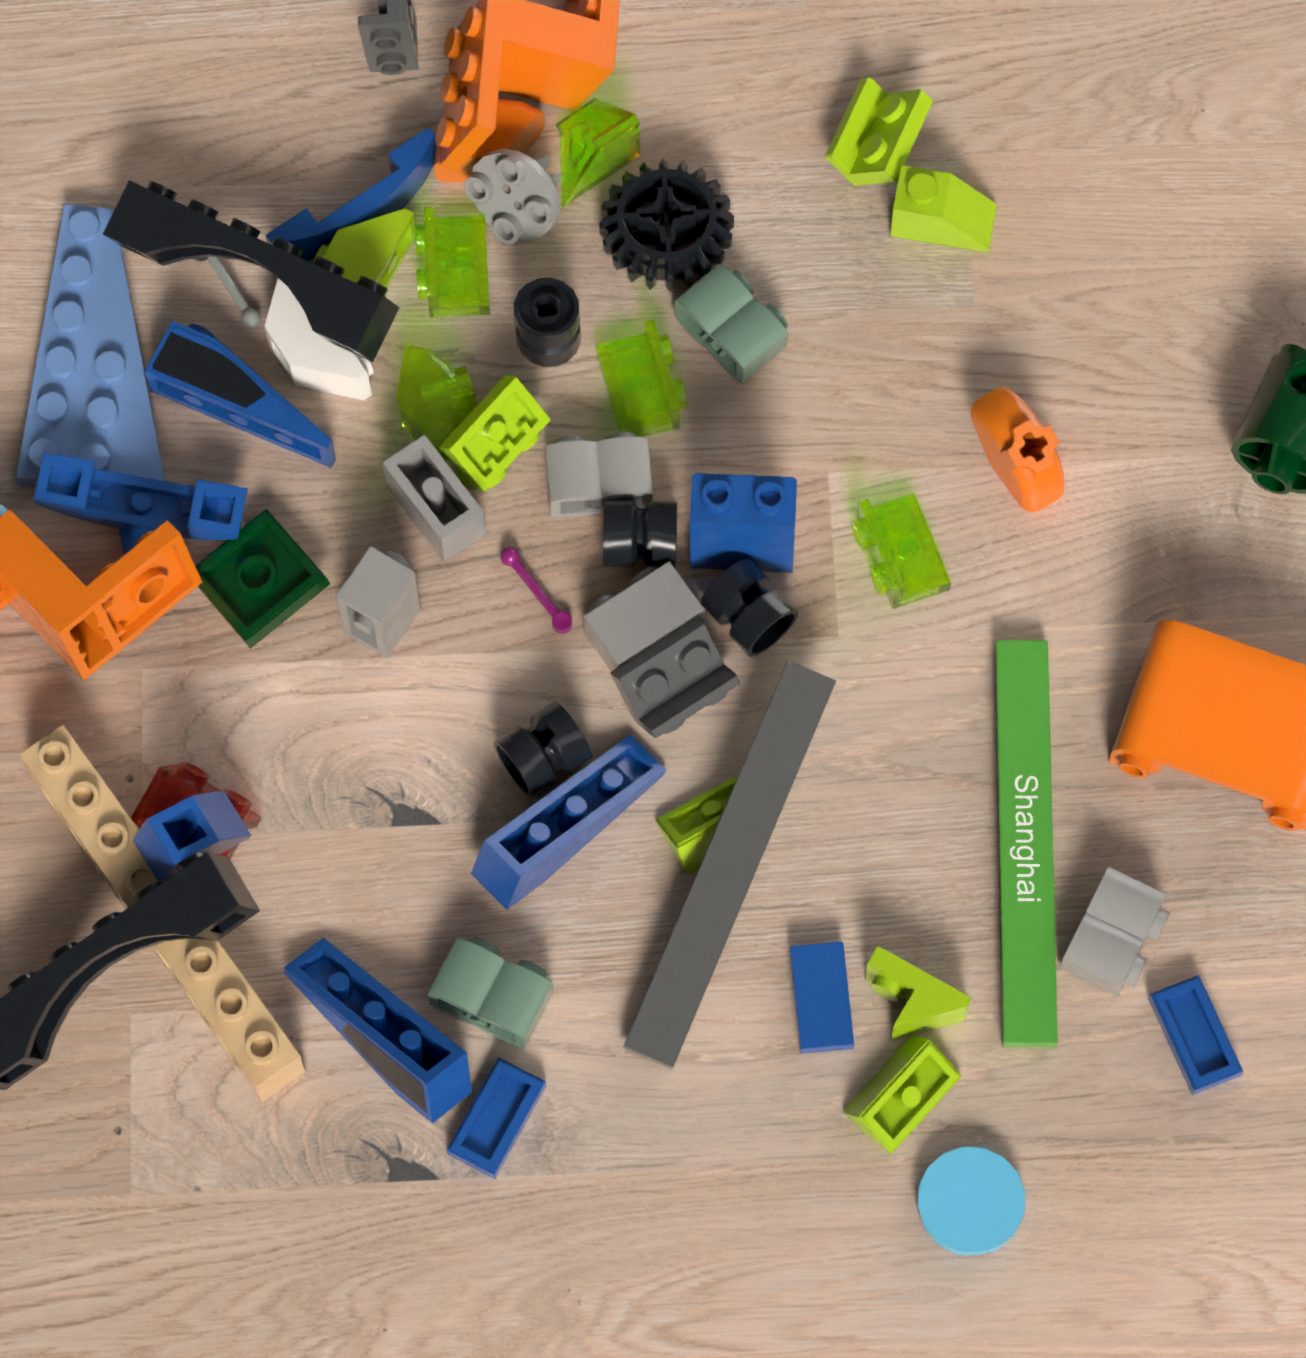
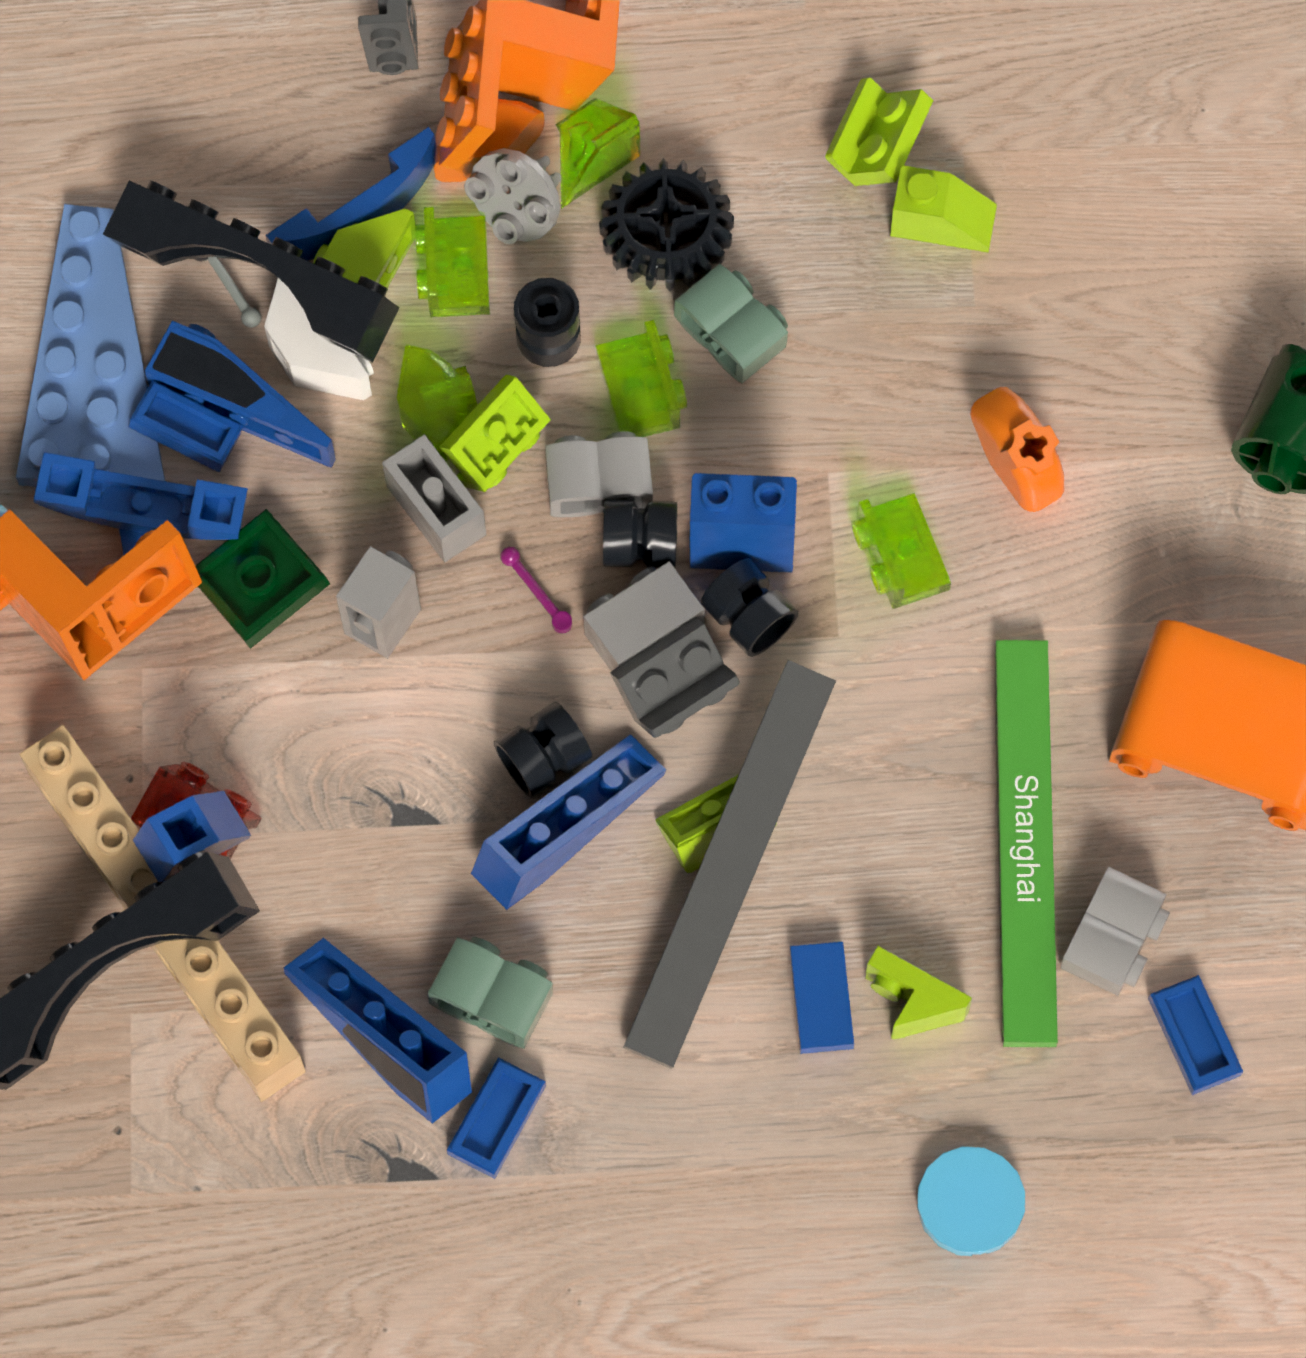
(185, 426): none -> blue tile
(902, 1093): lime slope -> none

